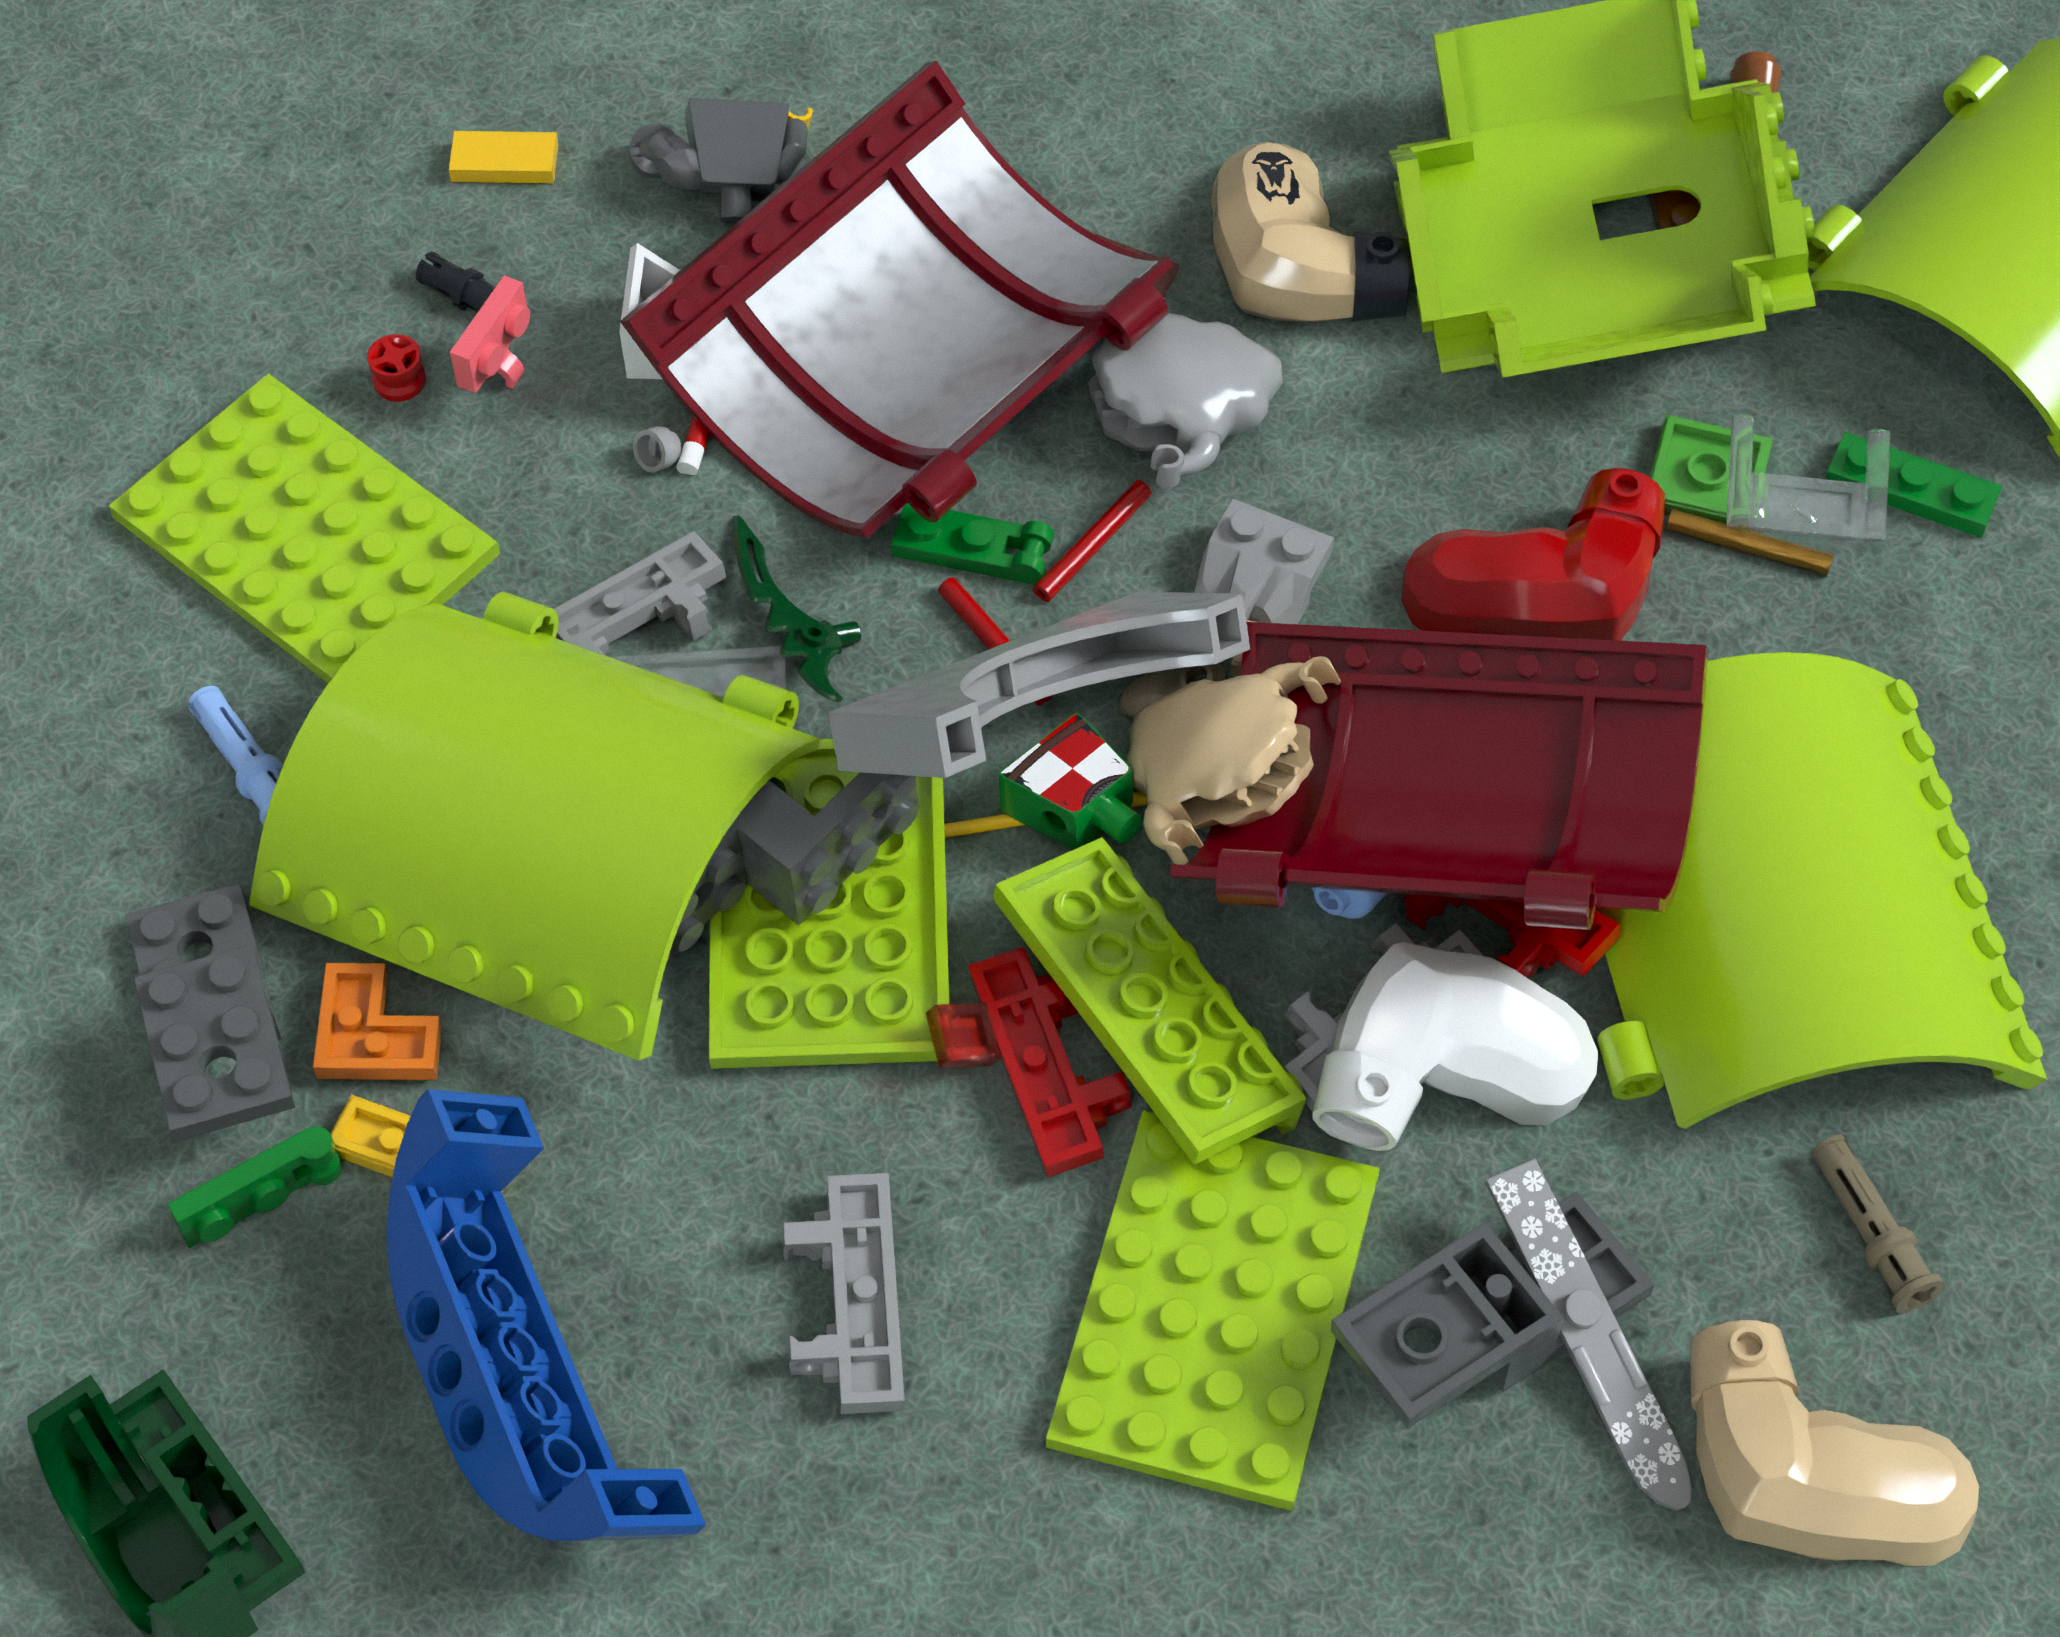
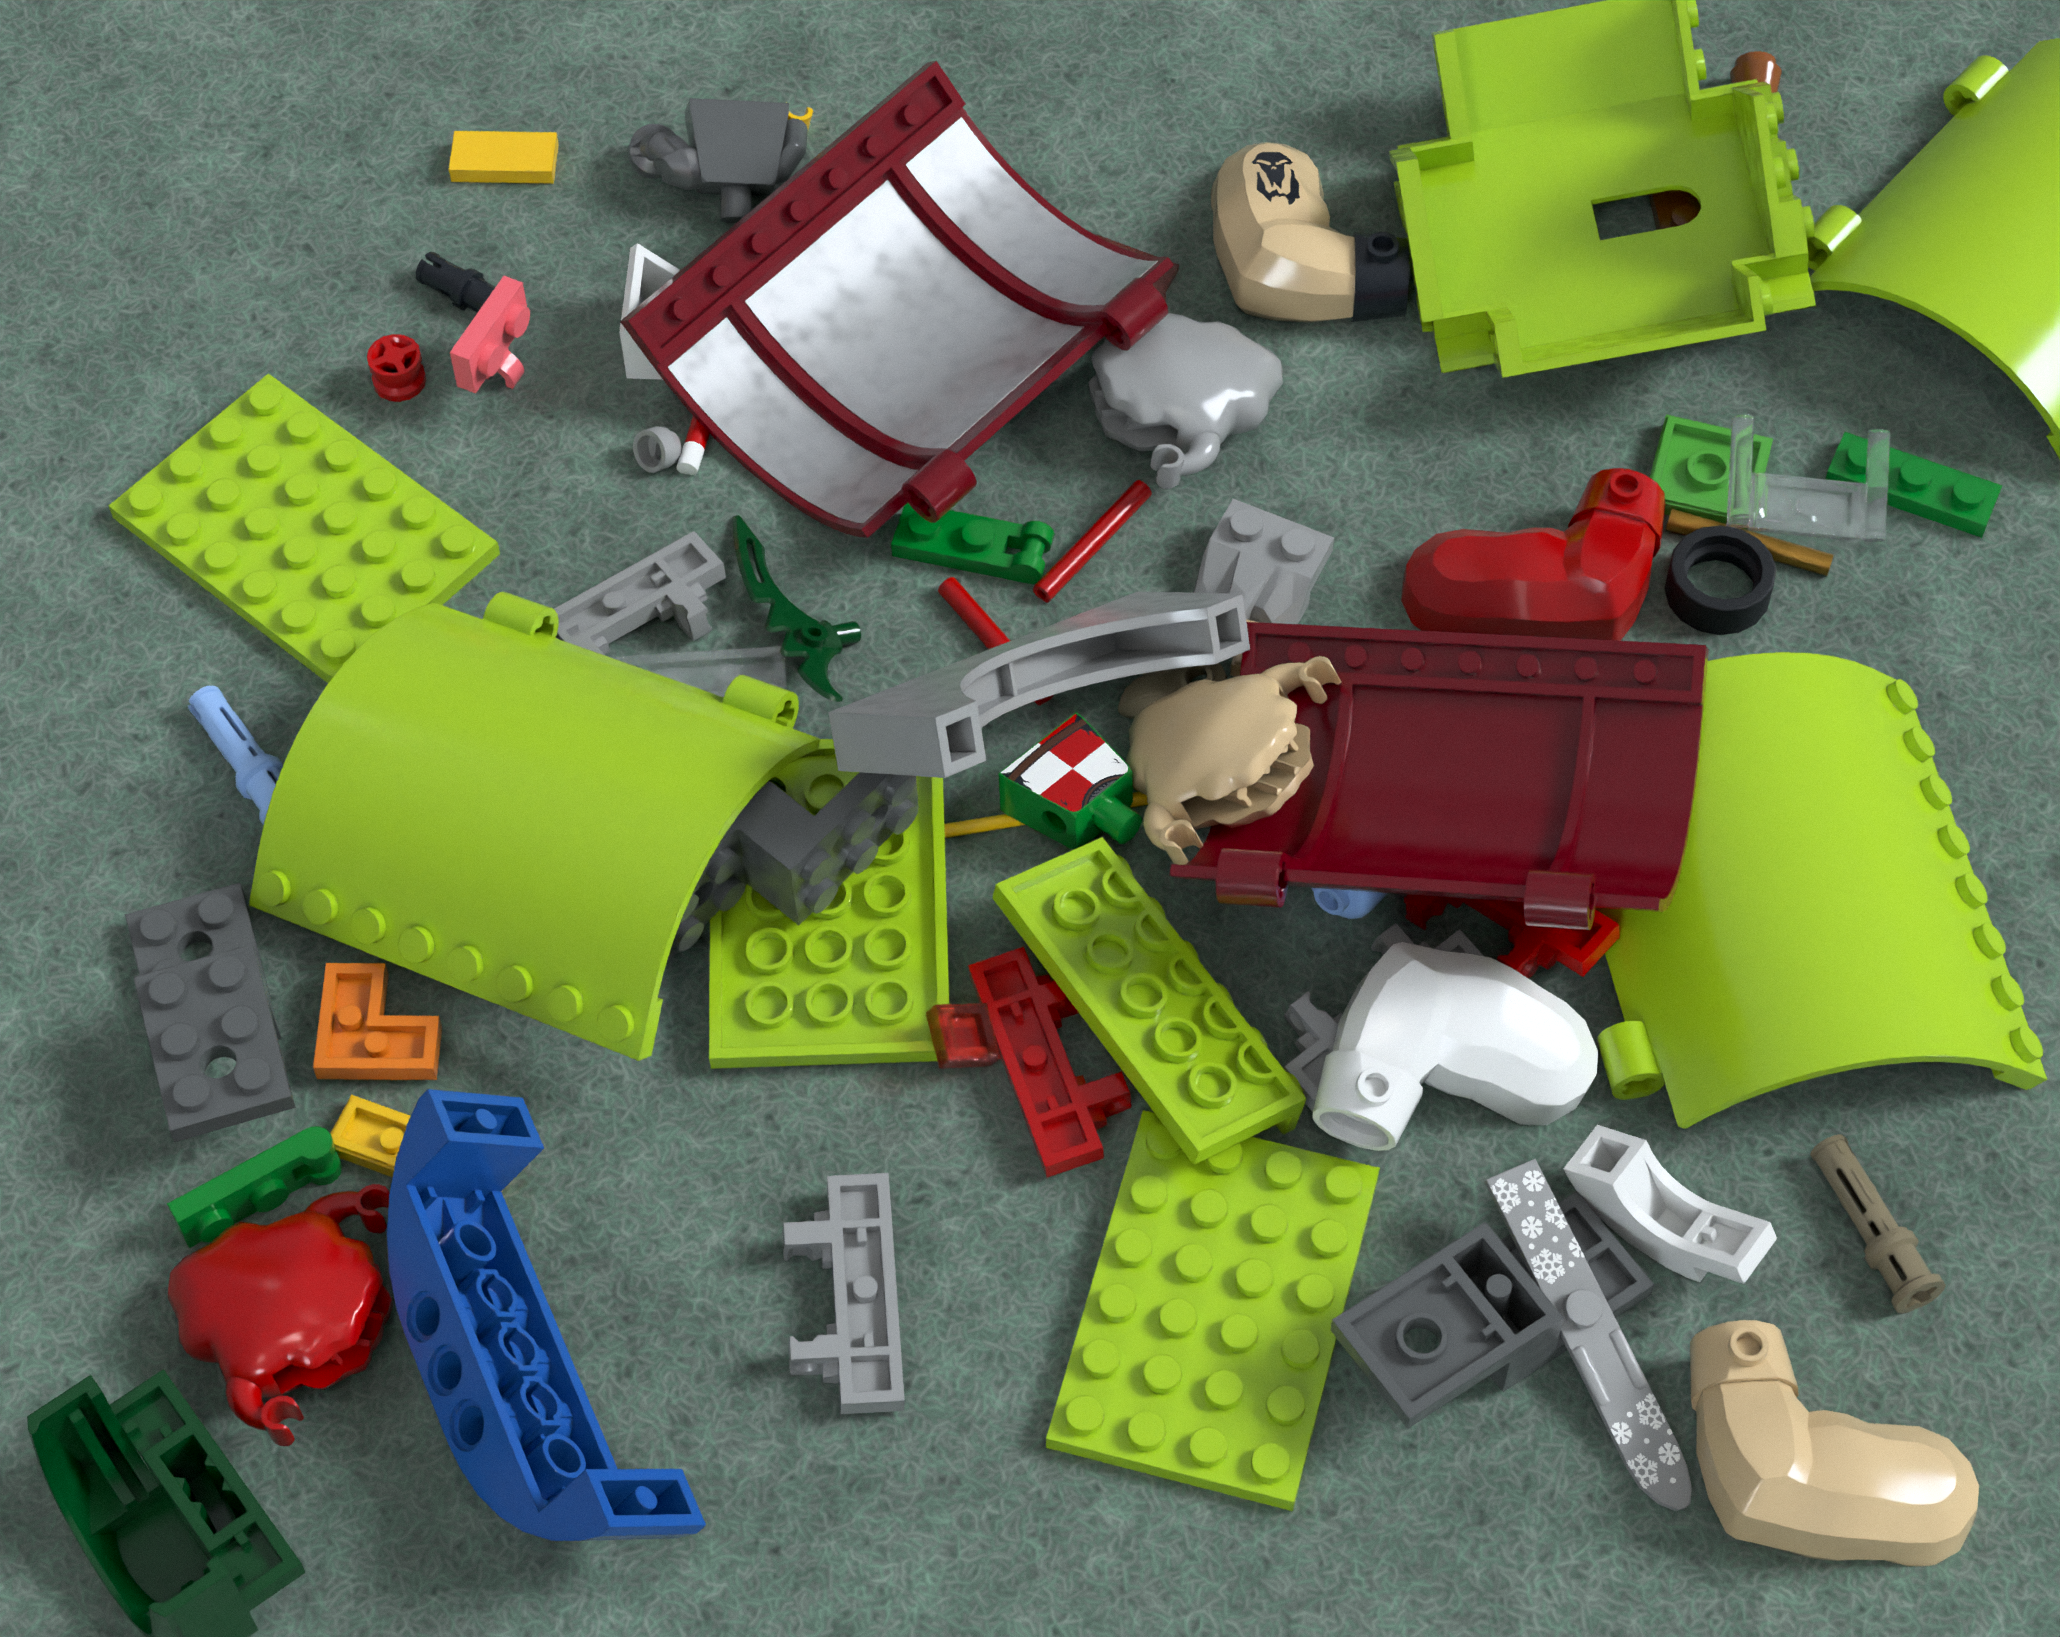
(285, 1305): none -> red piece
(1661, 1216): none -> white arch
(1712, 613): none -> black tyre

